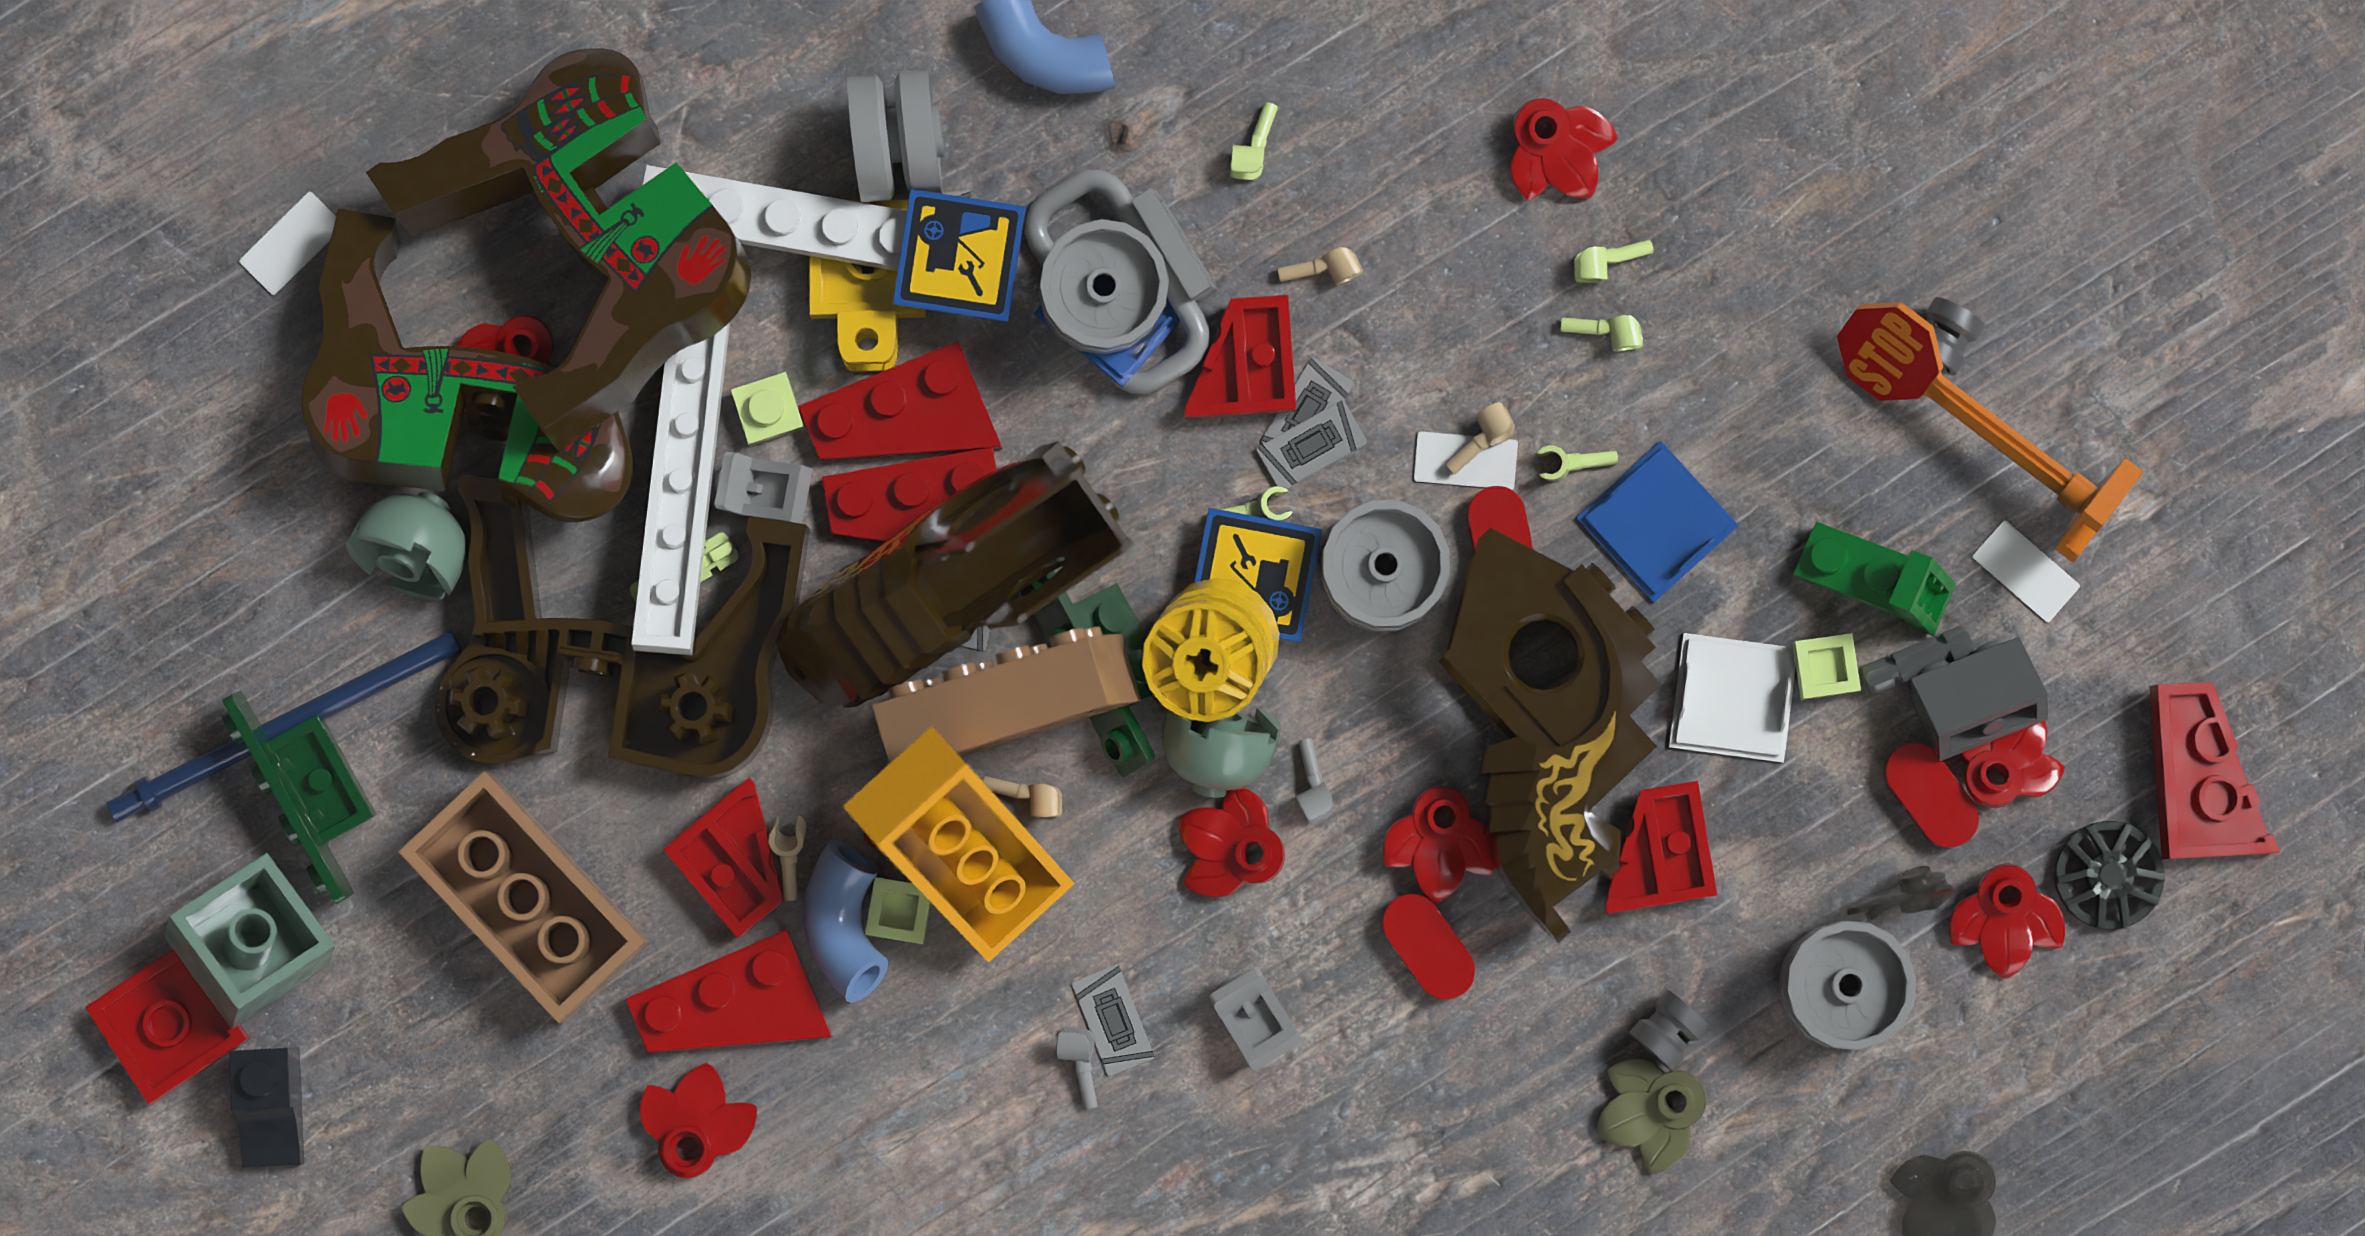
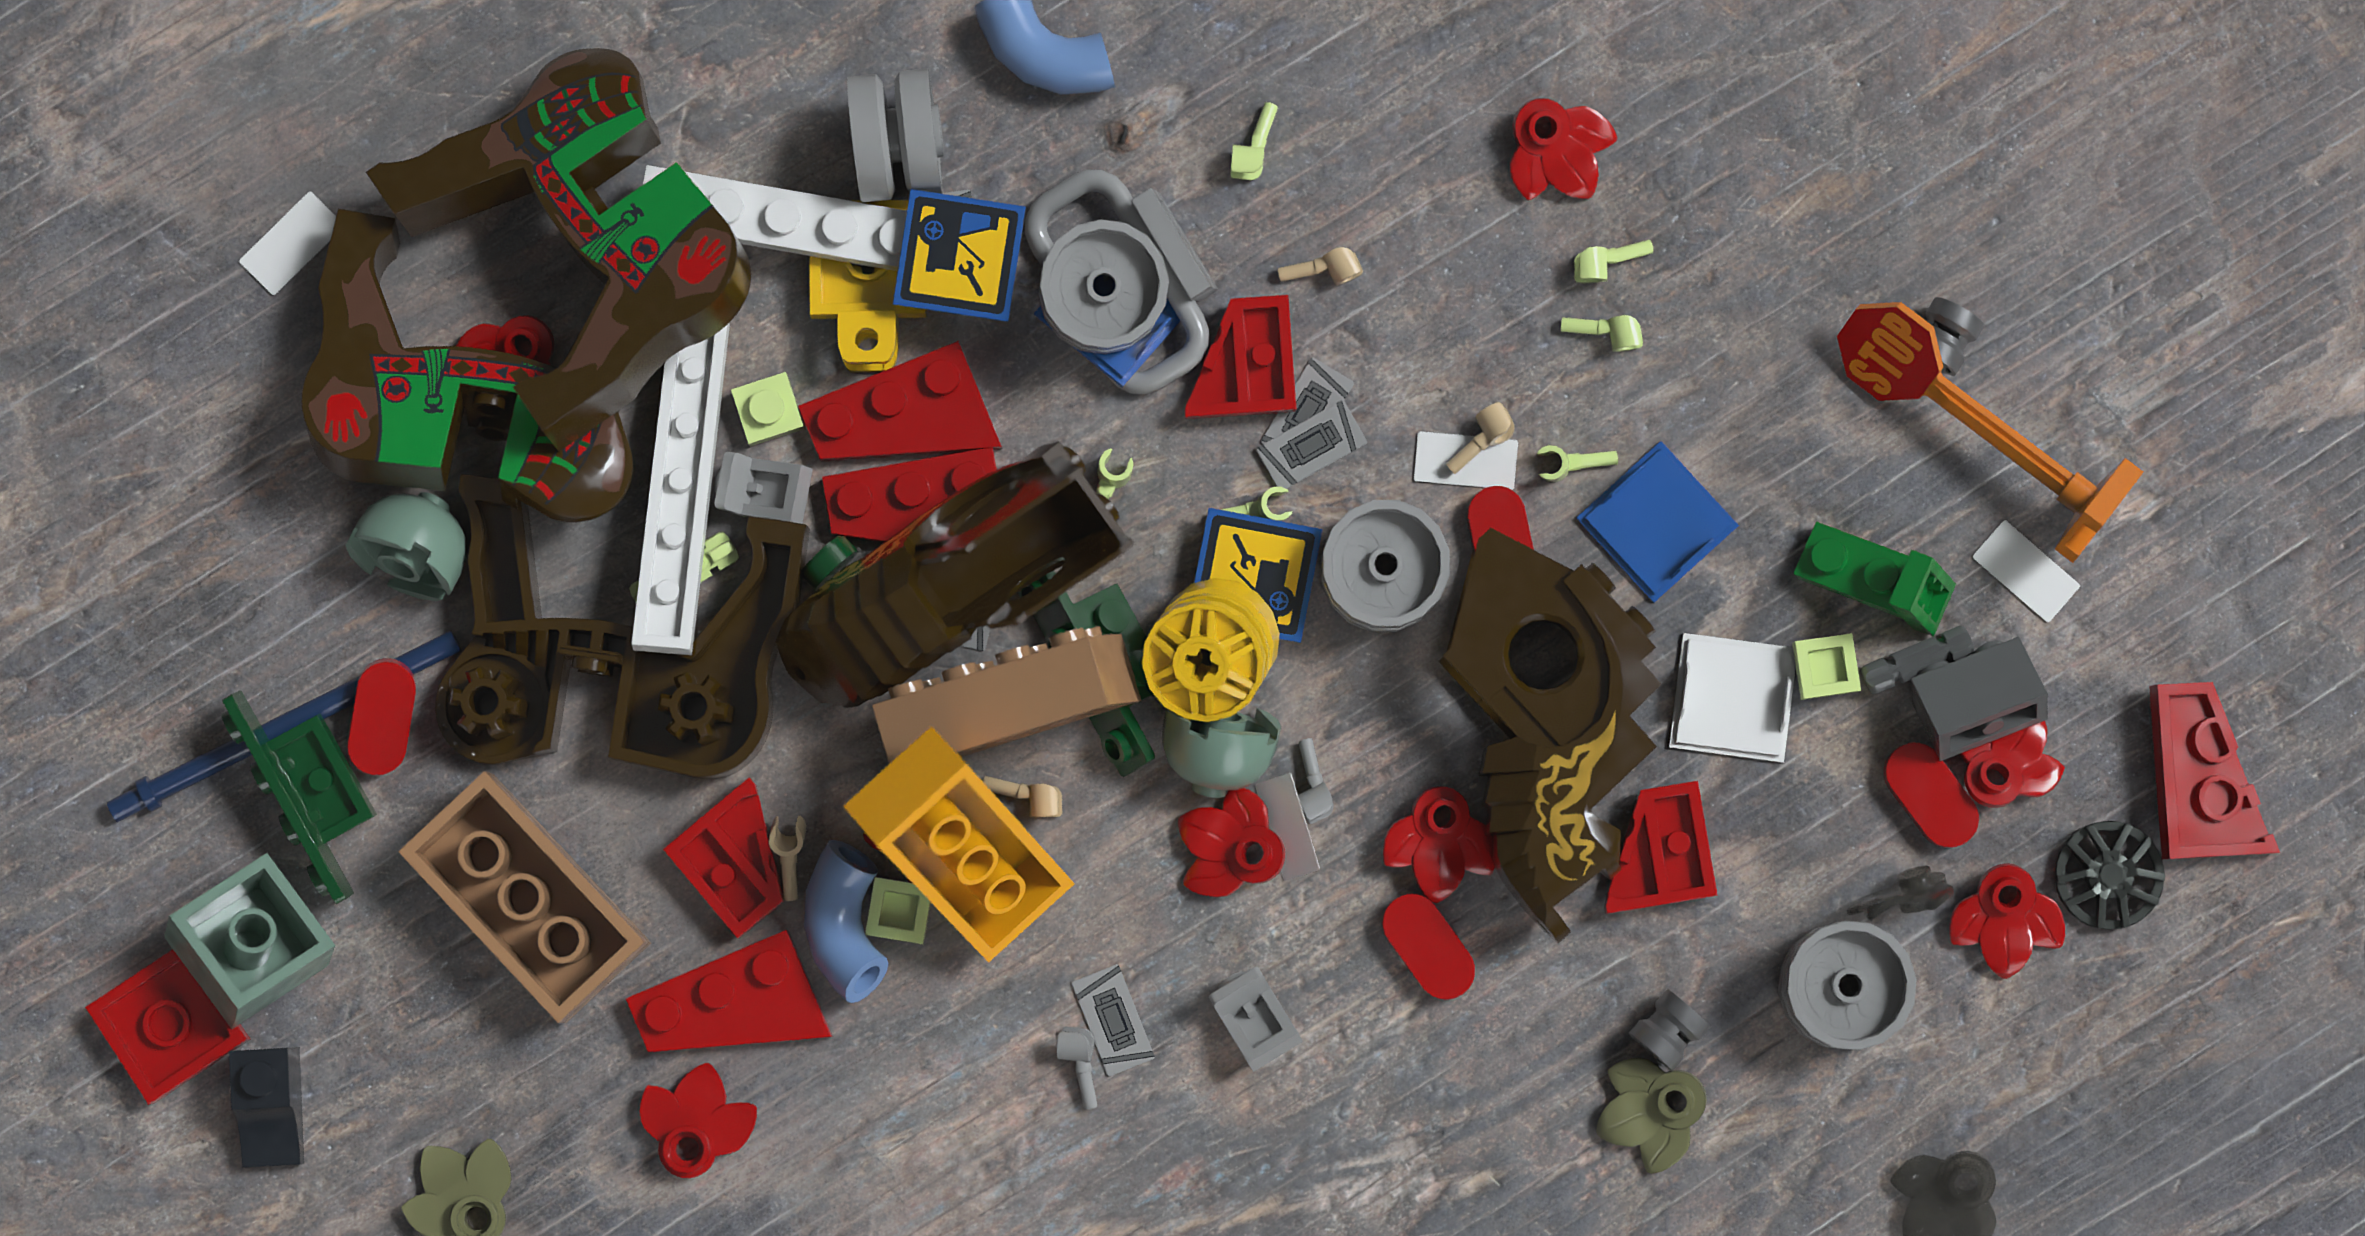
(382, 716): none -> red tile
(829, 561): none -> dark green tile
(1108, 481): none -> yellowish green hand
(1289, 824): none -> white sticker

